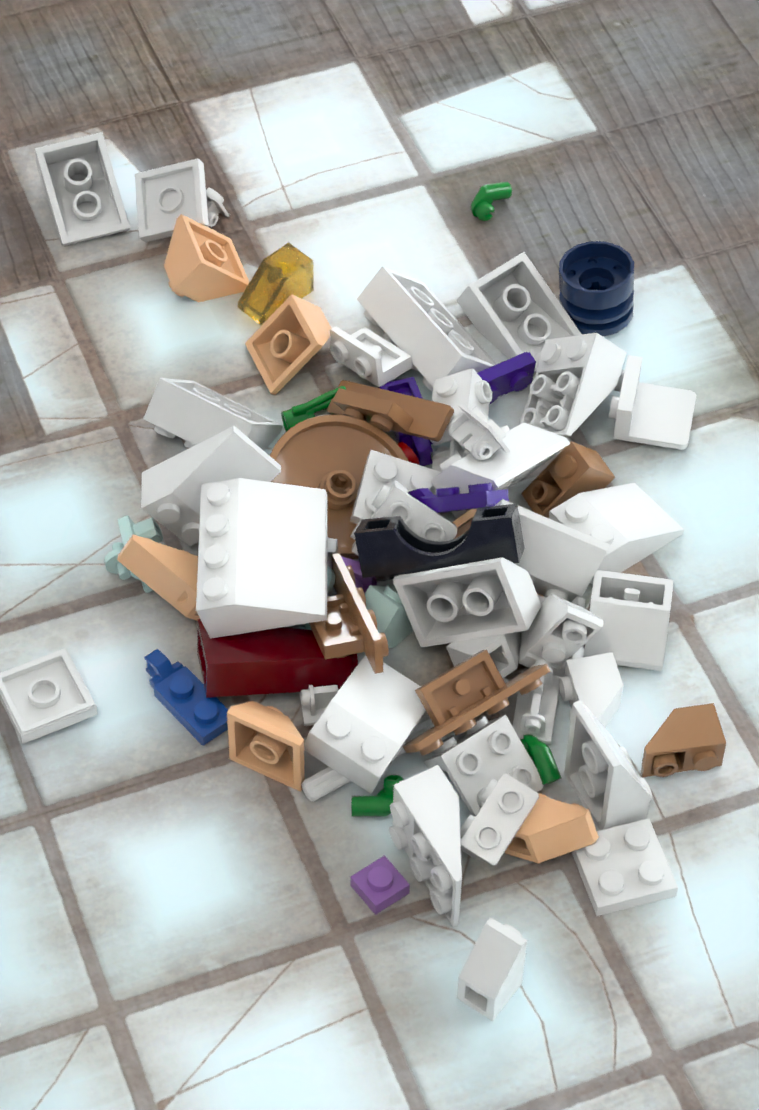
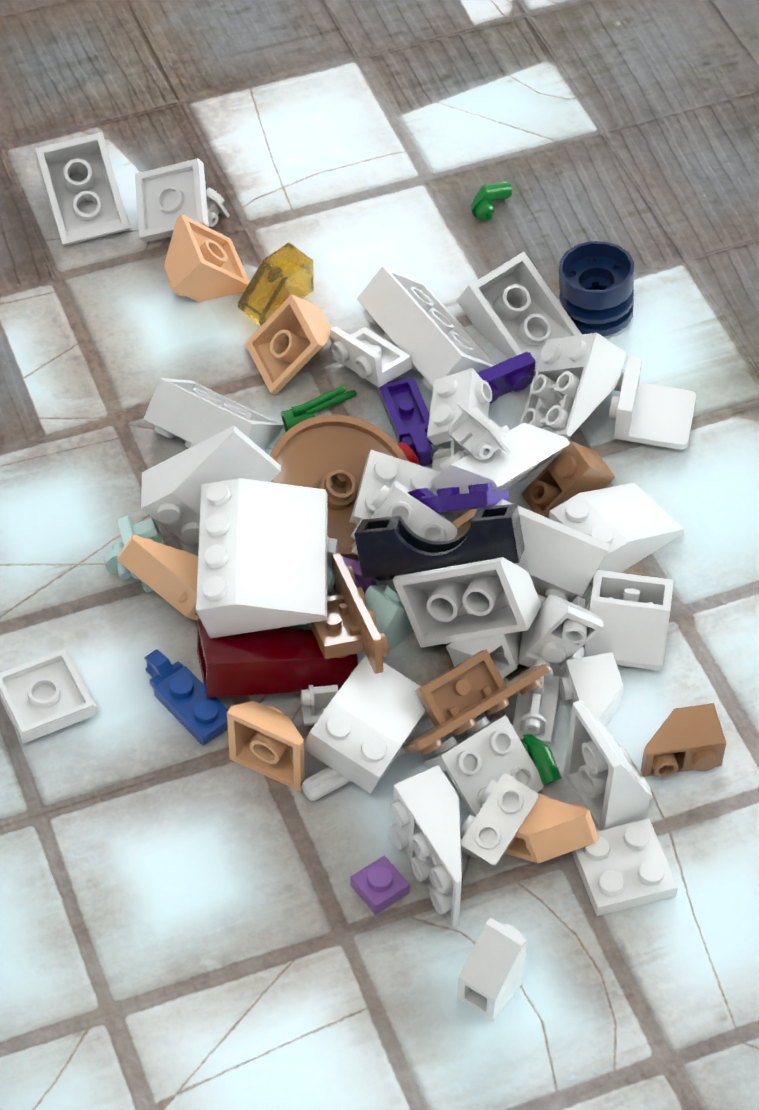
(376, 805): green arm -> none
(392, 410): medium nougat bracket -> none

